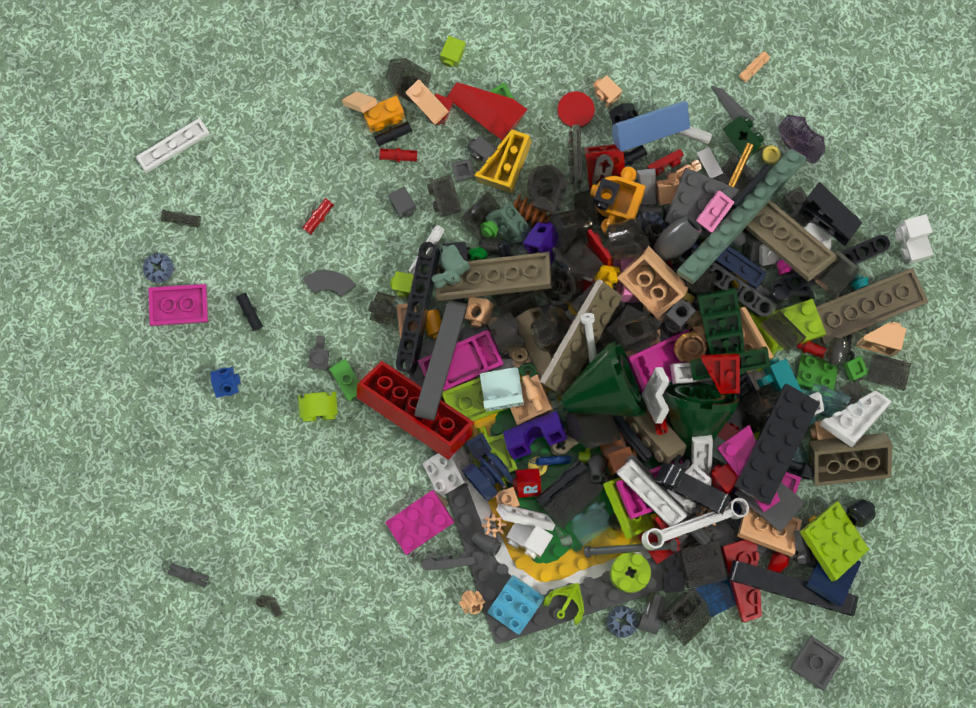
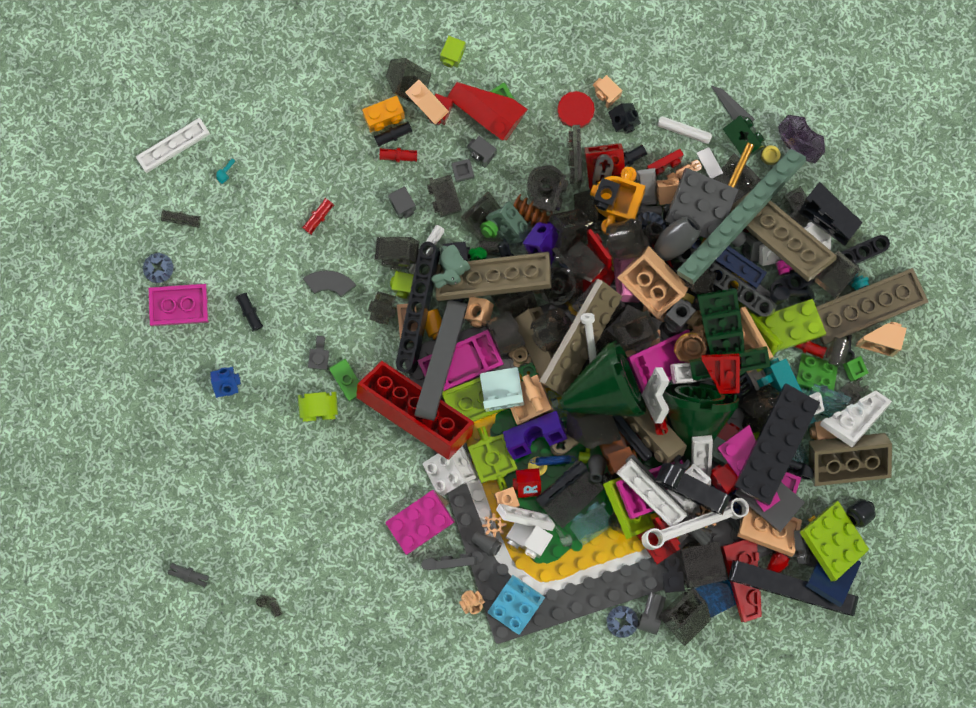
(221, 174): none -> teal hand
(359, 102): light nougat tile -> none
(396, 252): none -> clear smoke brick
(478, 445): dark blue plate -> none
(487, 475): dark blue wheel -> none
(506, 163): yellow wedge -> none
(573, 592): lime helmet -> none
(588, 551): dark grey bar -> none
(608, 275): yellow tile -> none
(634, 562): lime brick -> none
(651, 126): medium blue brick -> none
(714, 211): bright pink plate -> none
(750, 186): black bar -> none
(754, 66): light nougat axle -> none
(783, 331): clear smoke plate -> none
(816, 662): dark grey plate -> none
(888, 372): clear smoke plate -> none
(914, 239): white brick -> none

